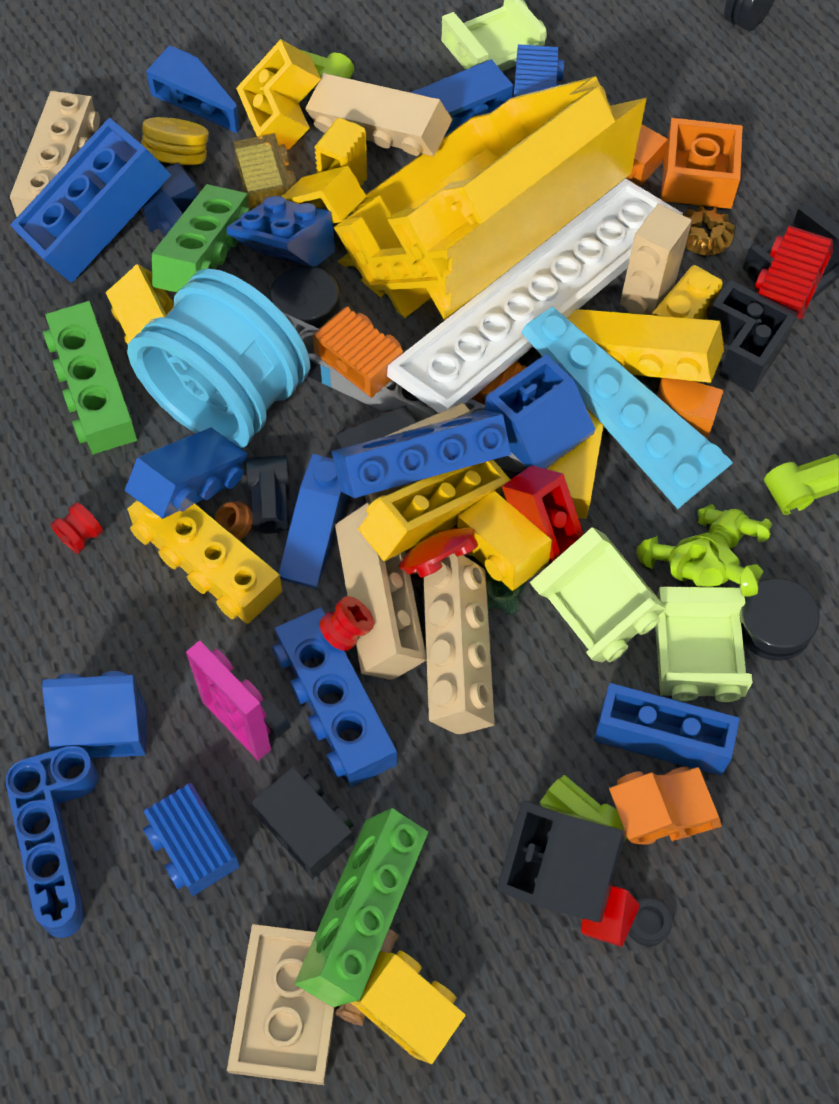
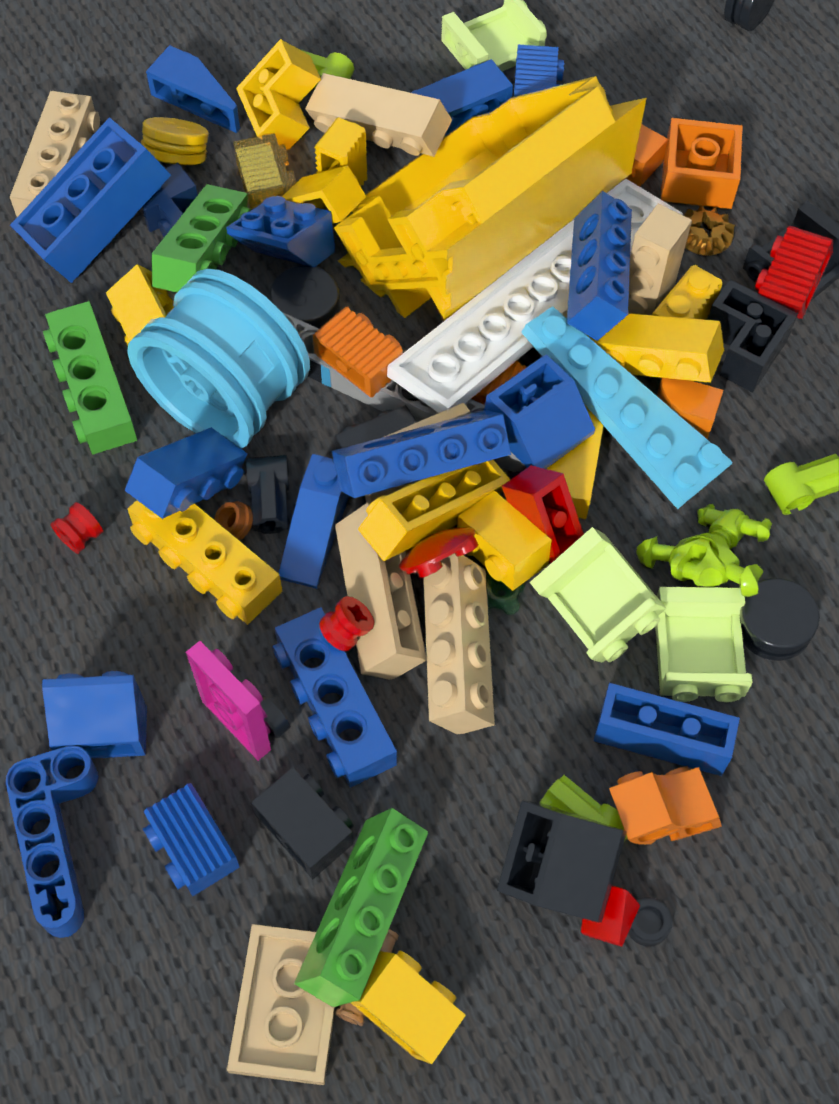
(600, 266): none -> blue brick

